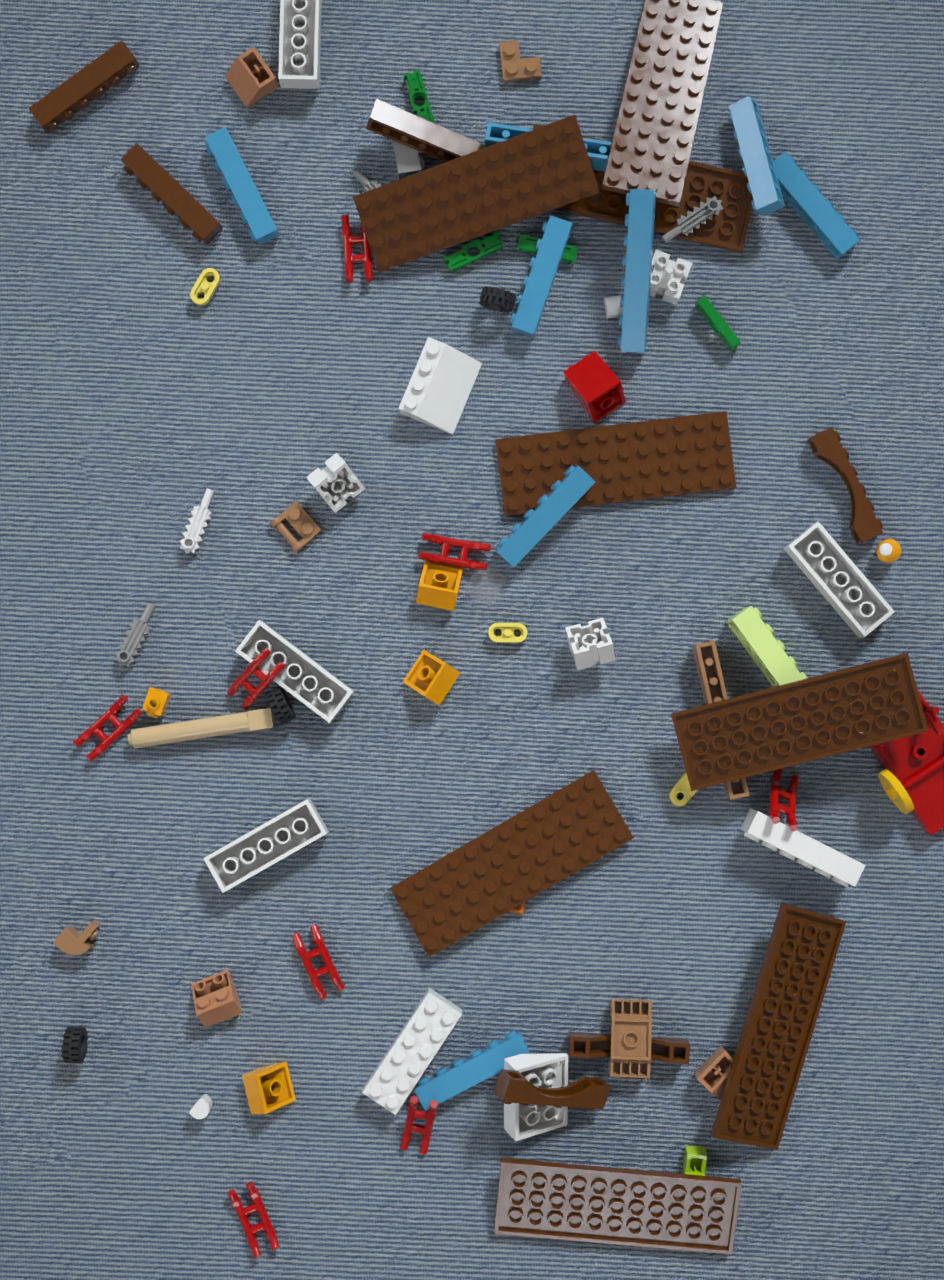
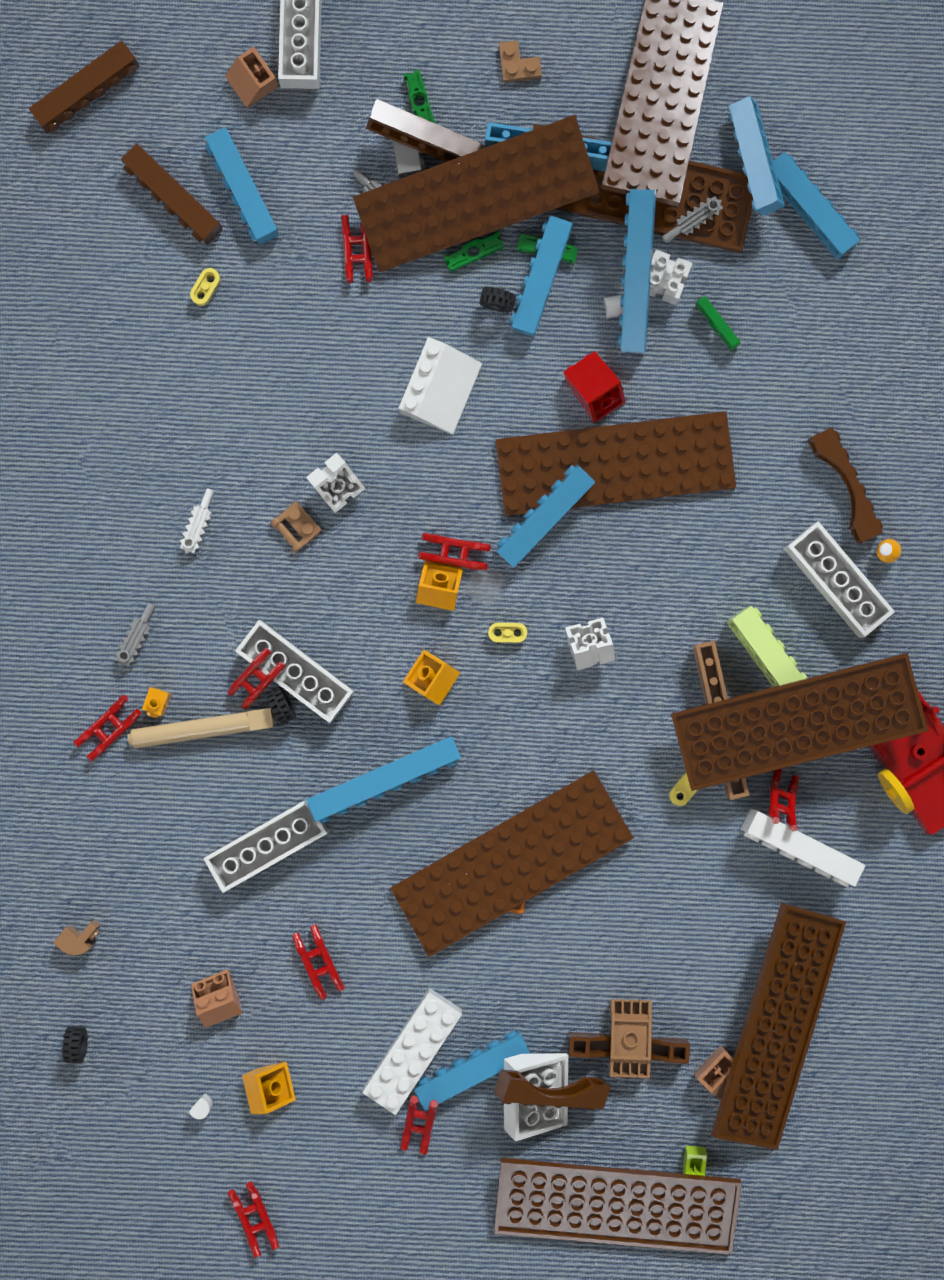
(382, 779): none -> dark azure brick

